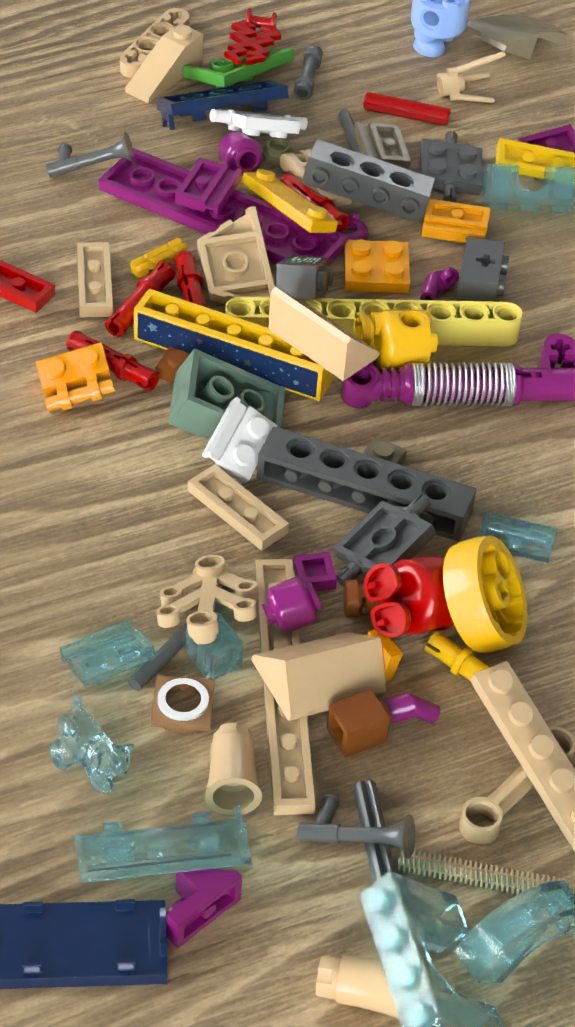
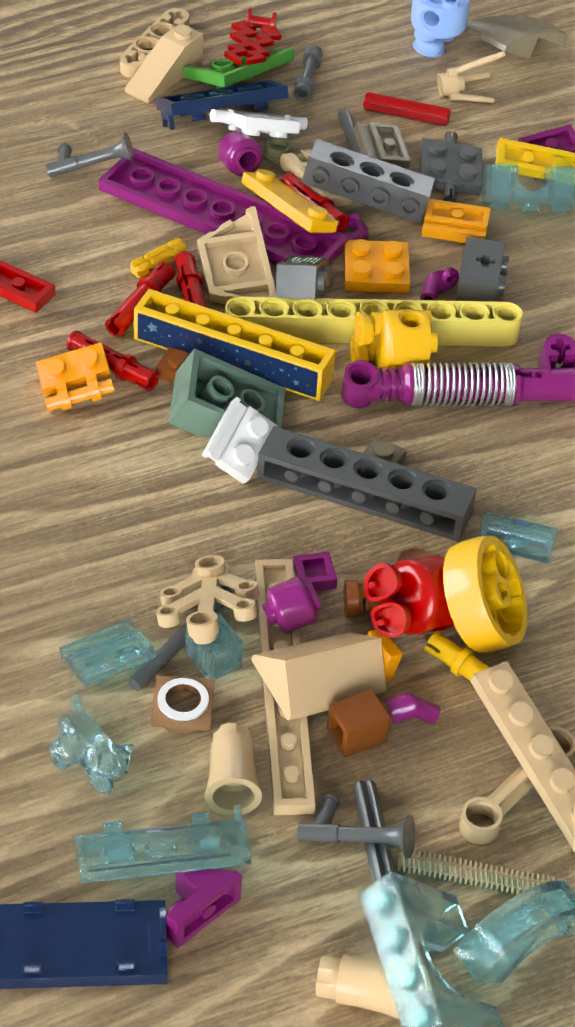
(94, 279): tan plate -> none
(208, 186): magenta plate -> none
(238, 507): tan plate -> none
(318, 336): slope -> none
(384, 537): dark grey plate -> none

